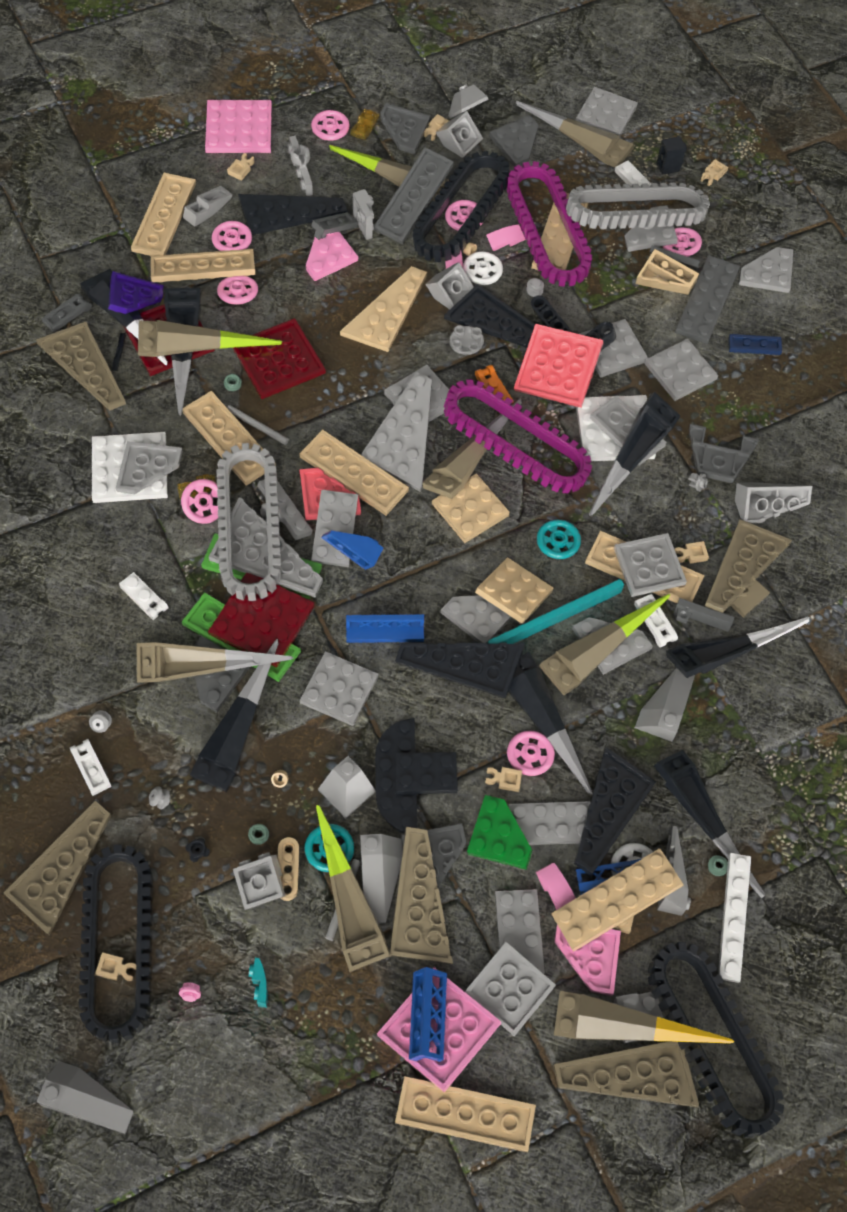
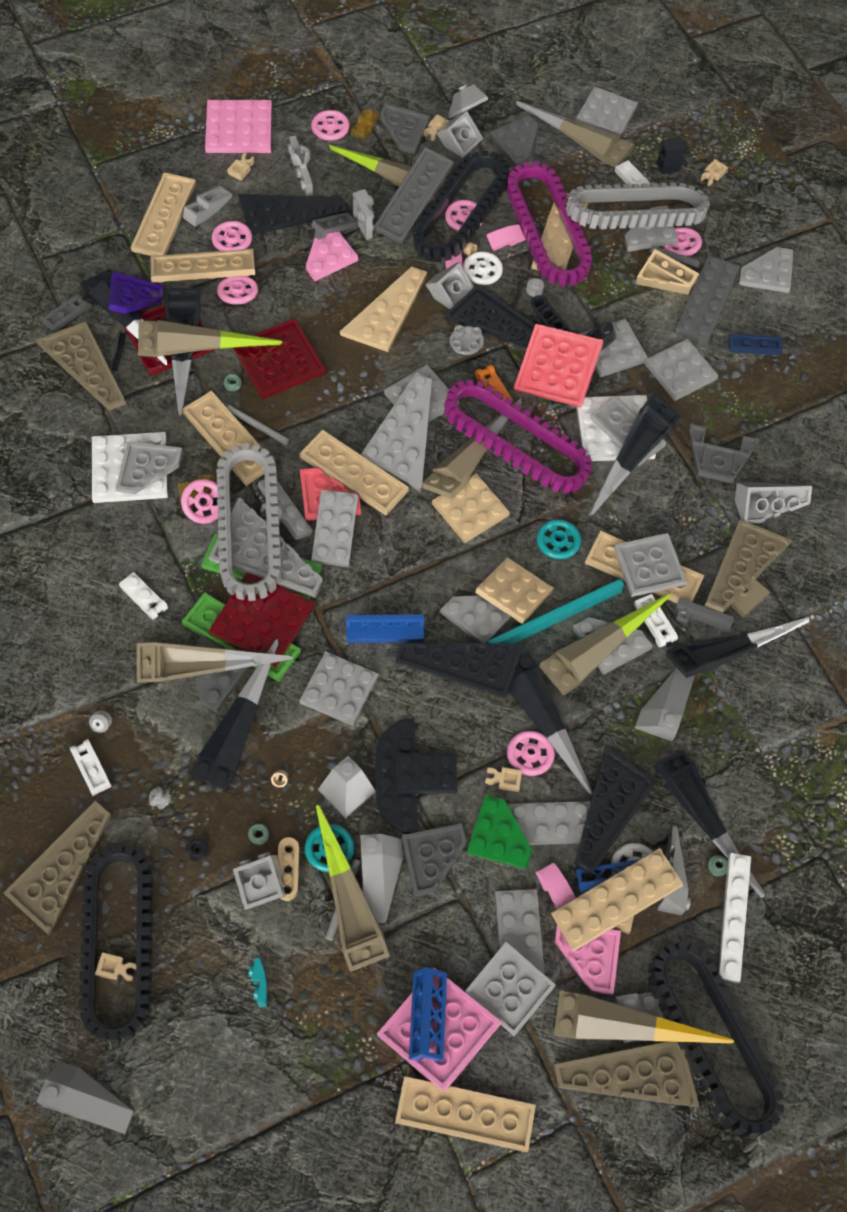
(190, 992): bright pink plate -> none
(358, 548): blue slope -> none
(418, 913): dark tan wing -> none
(693, 552): tan plate -> none
(698, 481): light grey plate -> none

